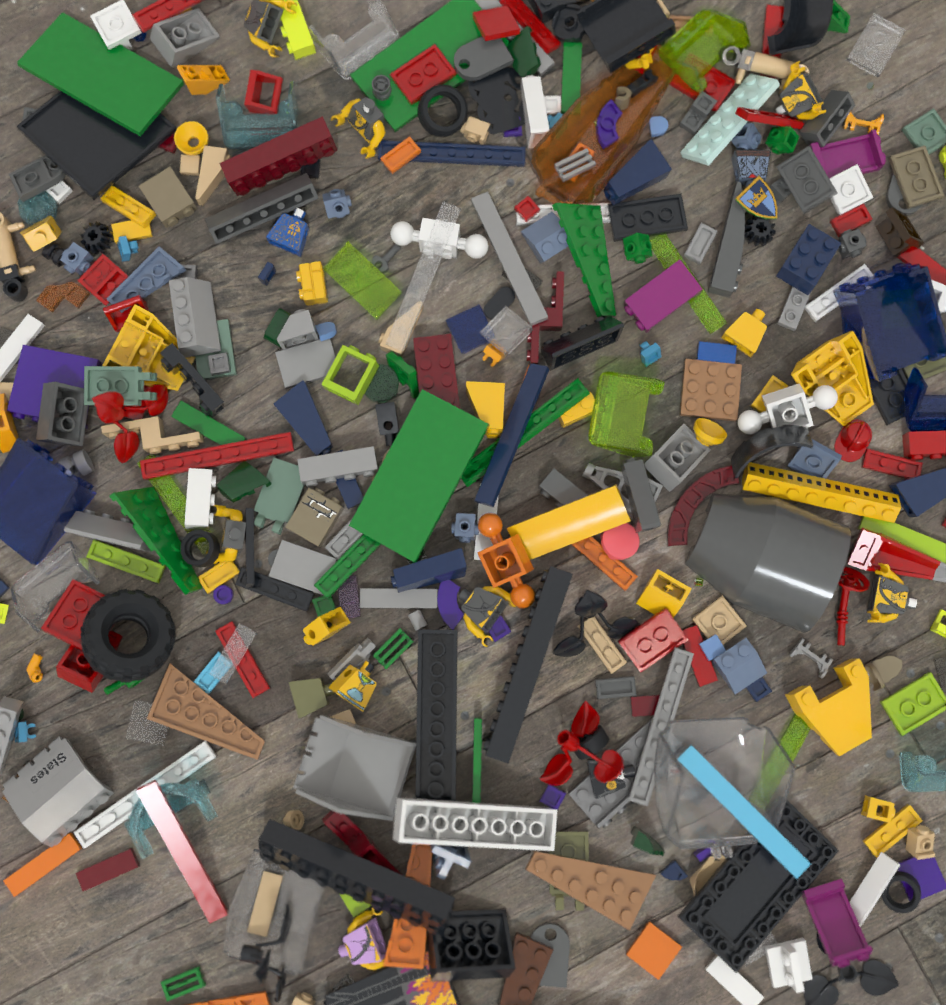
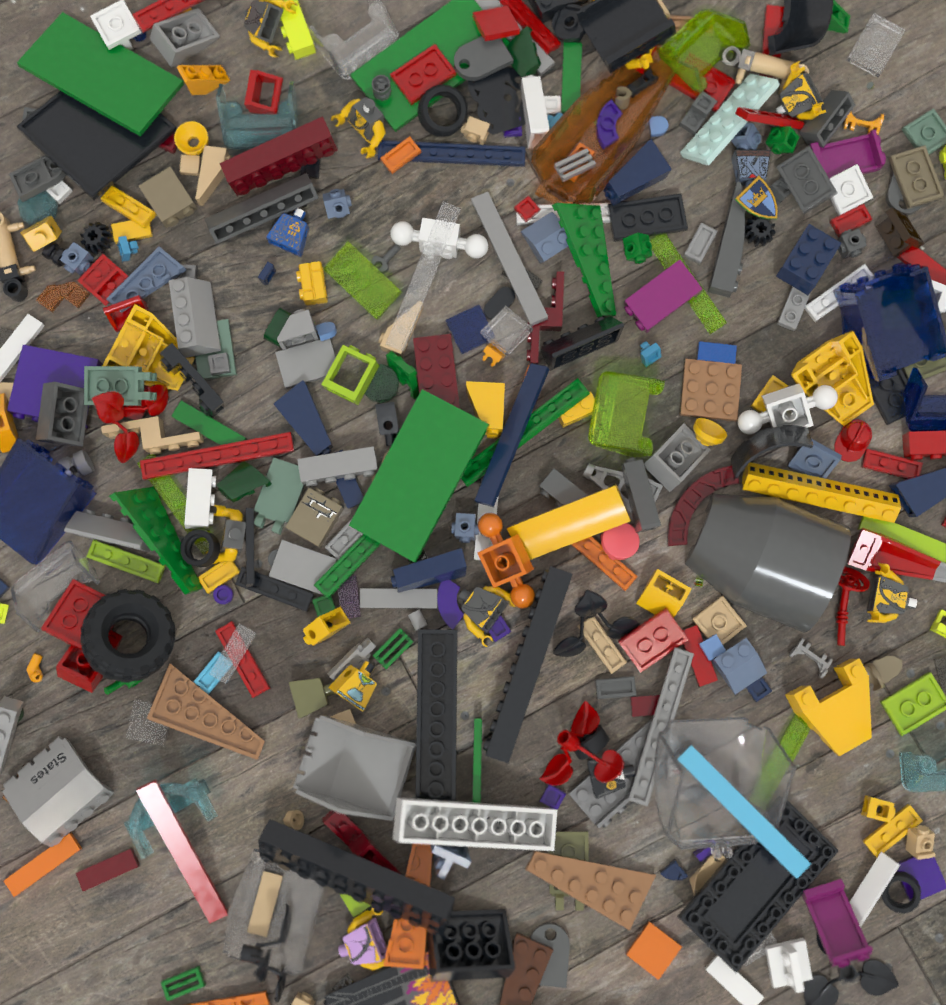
(21, 732): dark azure tile -> none
(122, 809): white tile -> none
(645, 842): dark green slope -> none
(746, 332): yellow torso -> none

